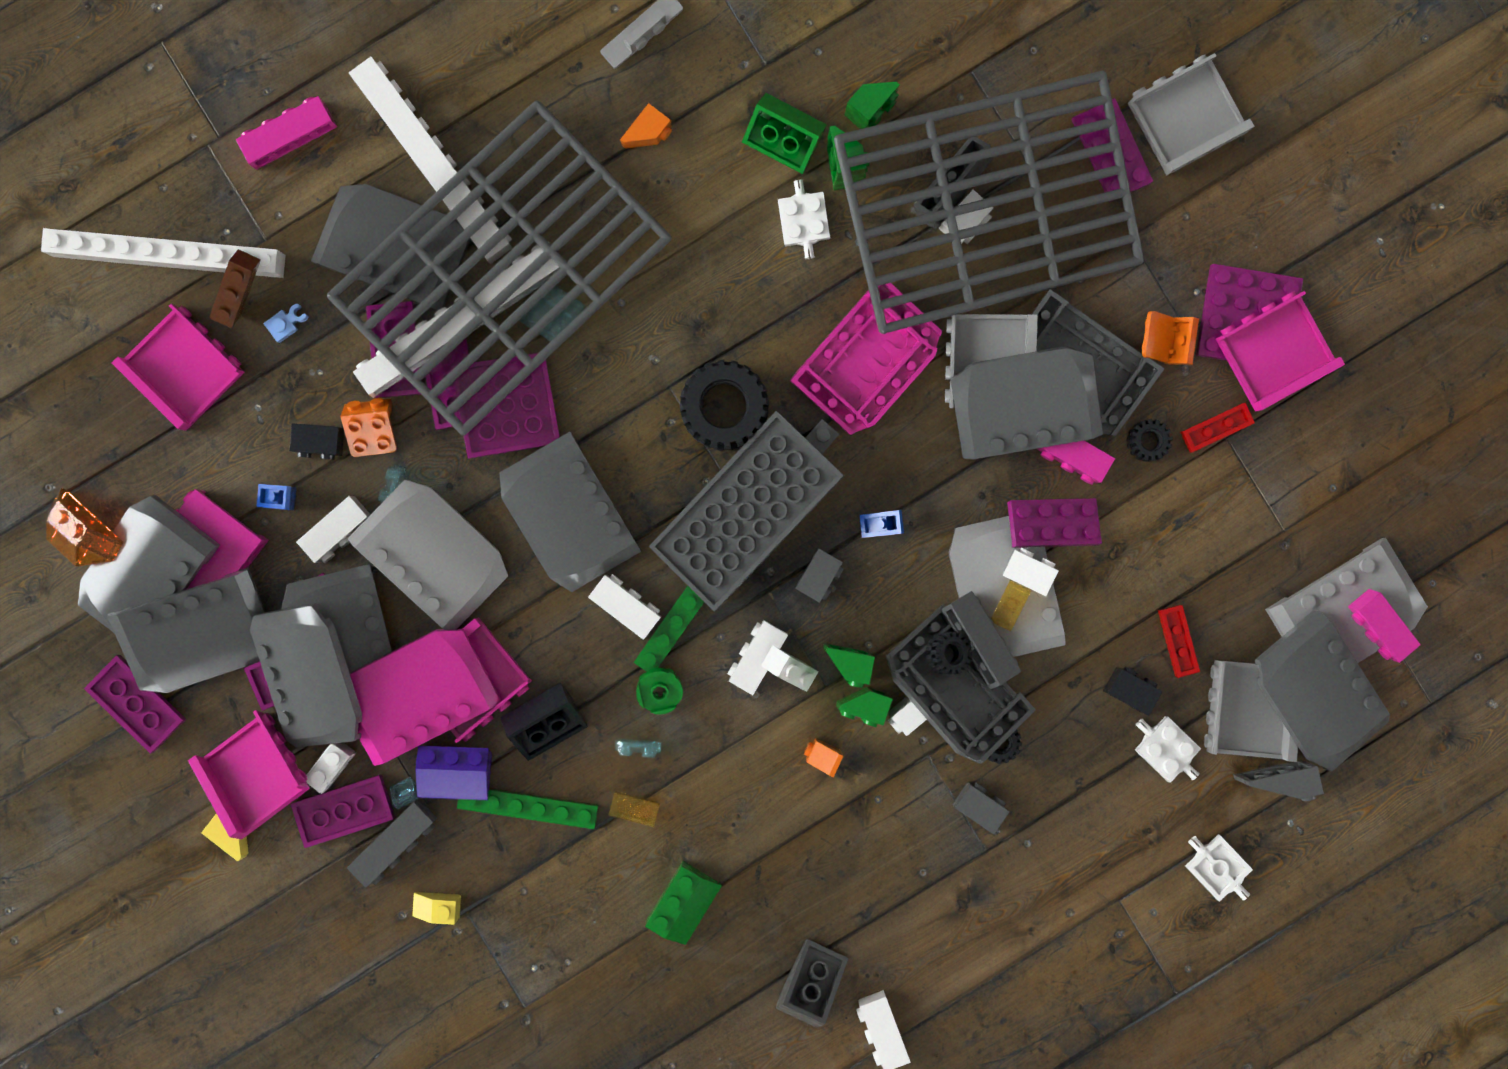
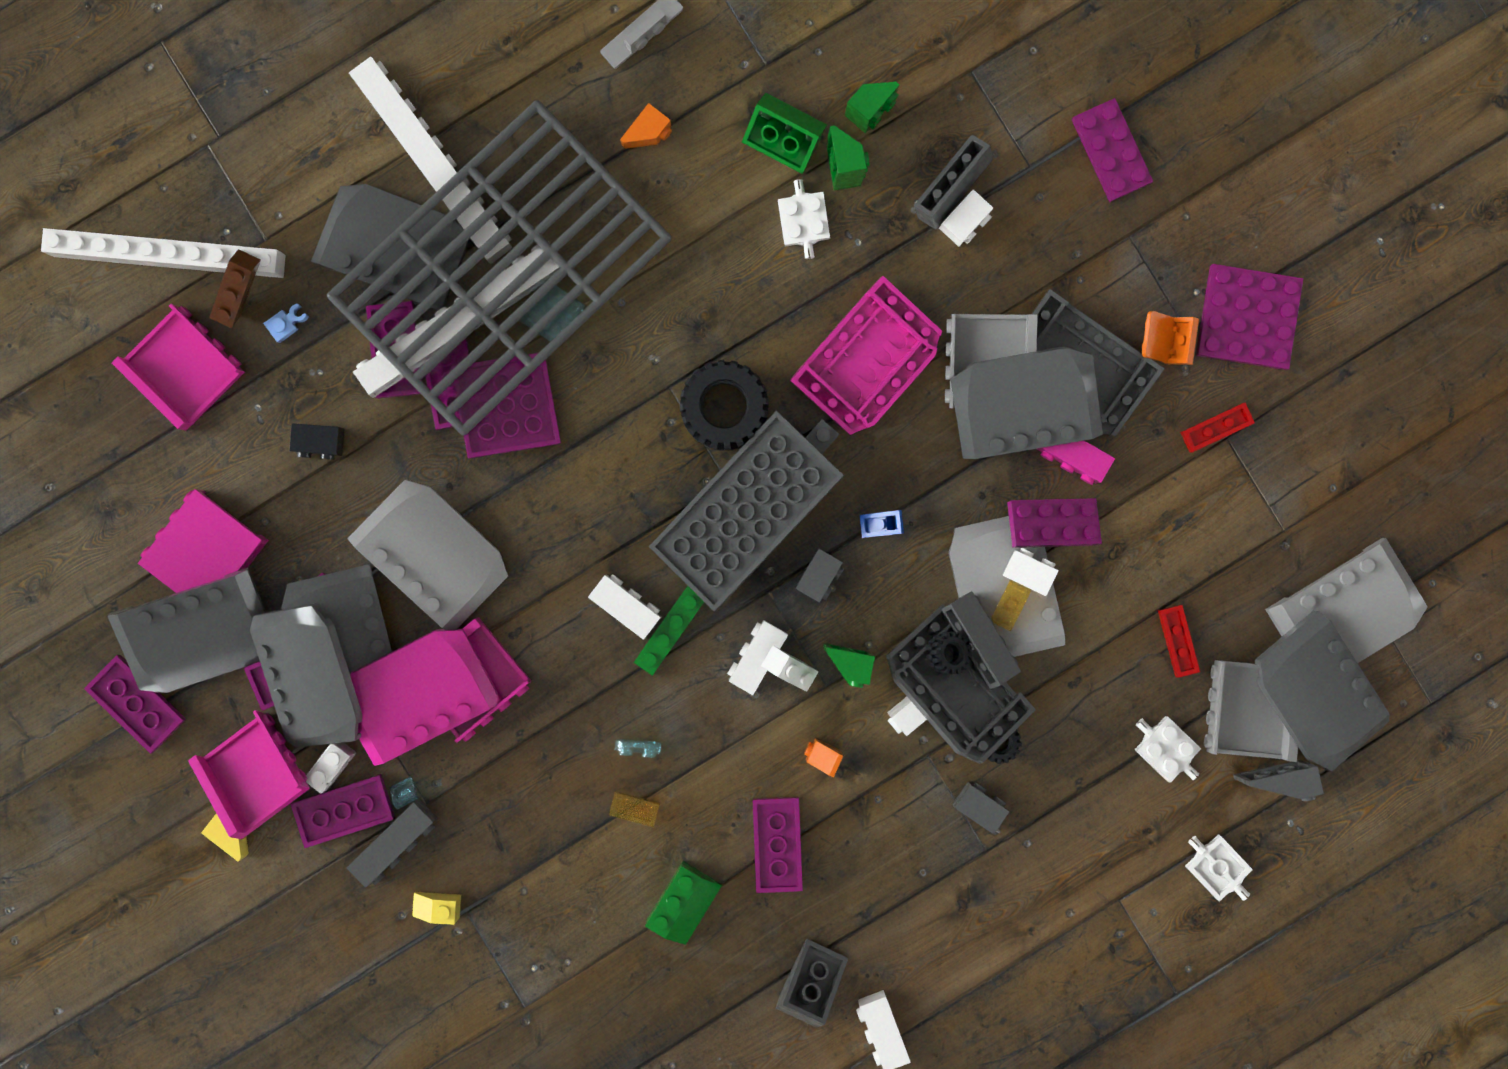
(79, 533): clear orange wedge -> none
(156, 560): dark grey slope -> none
(276, 497): blue slope -> none
(286, 132): dark pink brick -> none
(333, 530): white brick -> none
(369, 427): orange bracket -> none
(394, 478): clear light blue plate -> none
(453, 772): dark purple slope -> none
(534, 808): green plate -> none
(543, 722): black slope -> none
(566, 514): dark grey slope -> none
(659, 678): green plate -> none
(777, 844): none -> magenta plate
(867, 704): green slope -> none
(949, 212): dark grey bar -> none
(1132, 690): black brick -> none
(1162, 435): black tyre -> none
(1188, 114): light grey panel -> none
(1277, 351): dark pink panel -> none
(1383, 626): dark pink brick -> none

